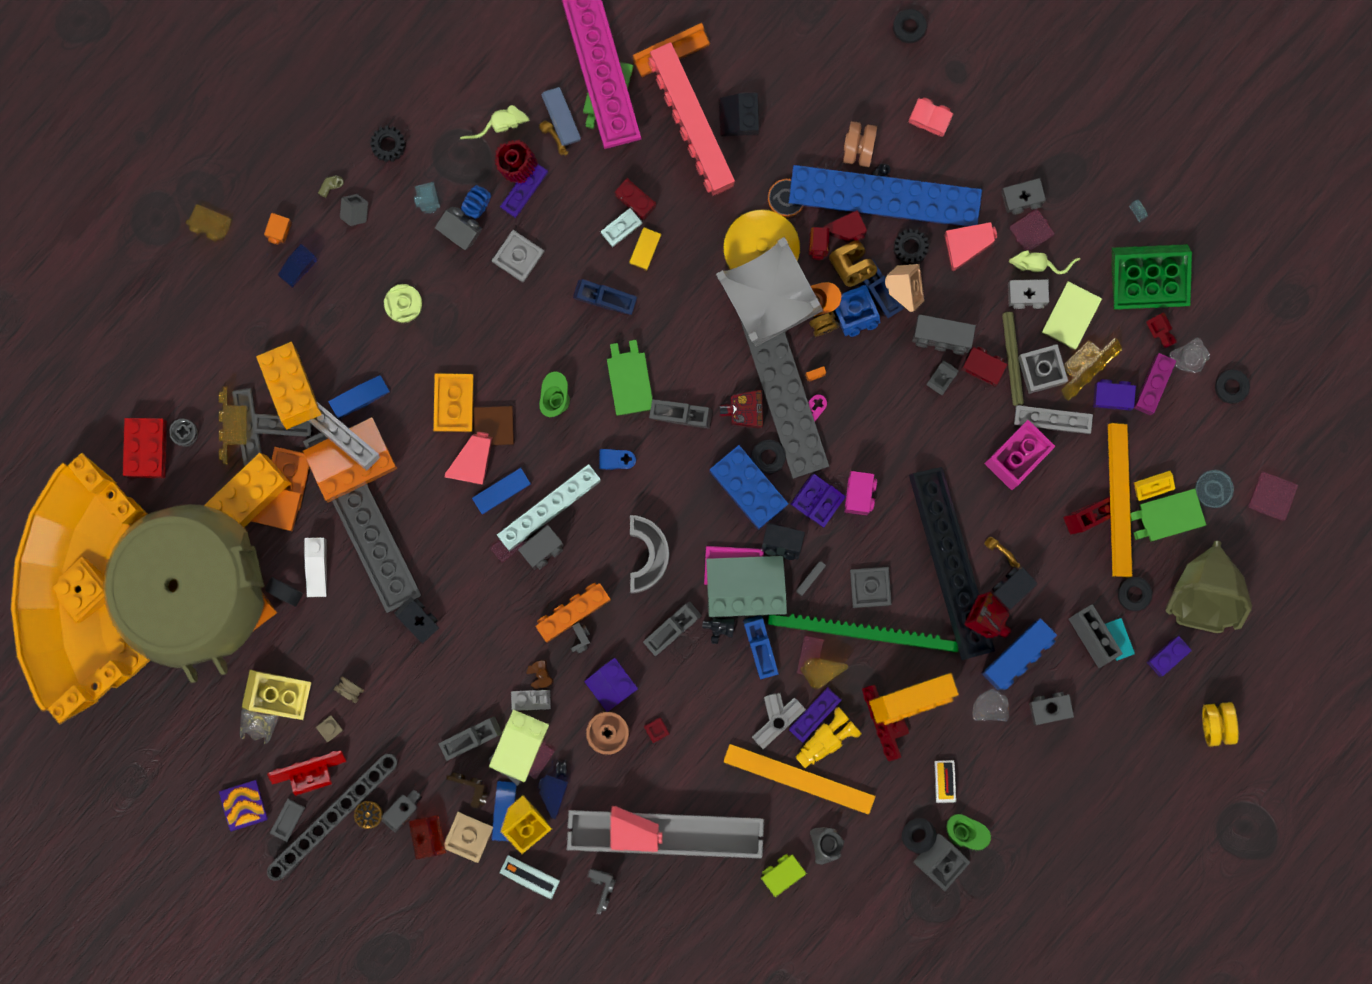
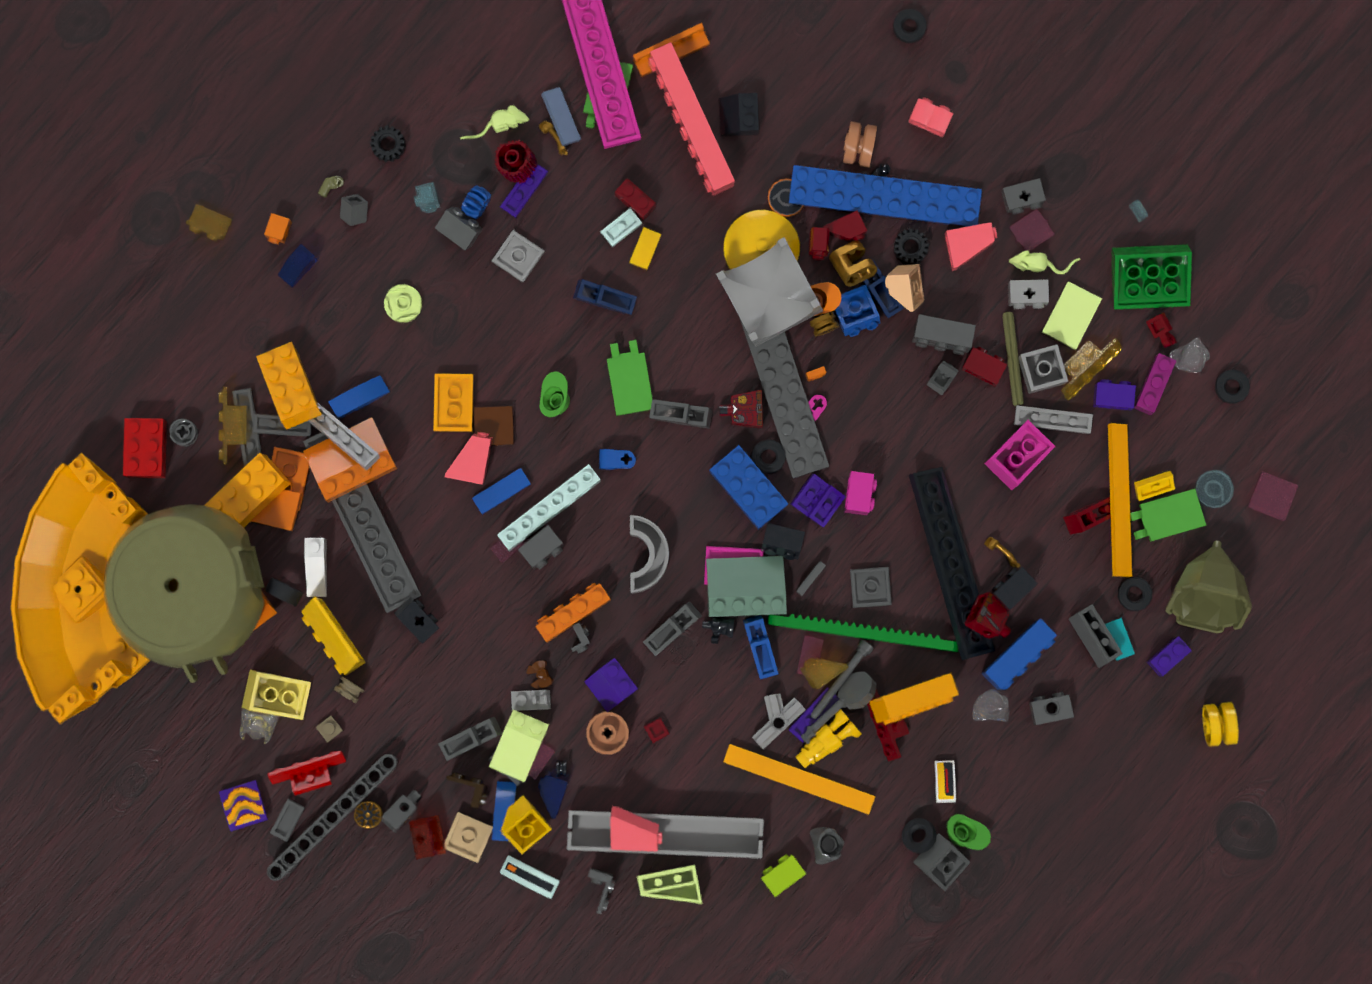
(332, 636): none -> yellow slope
(671, 884): none -> yellowish green wedge
(853, 694): none -> dark grey piece
(863, 650): none -> dark grey piece

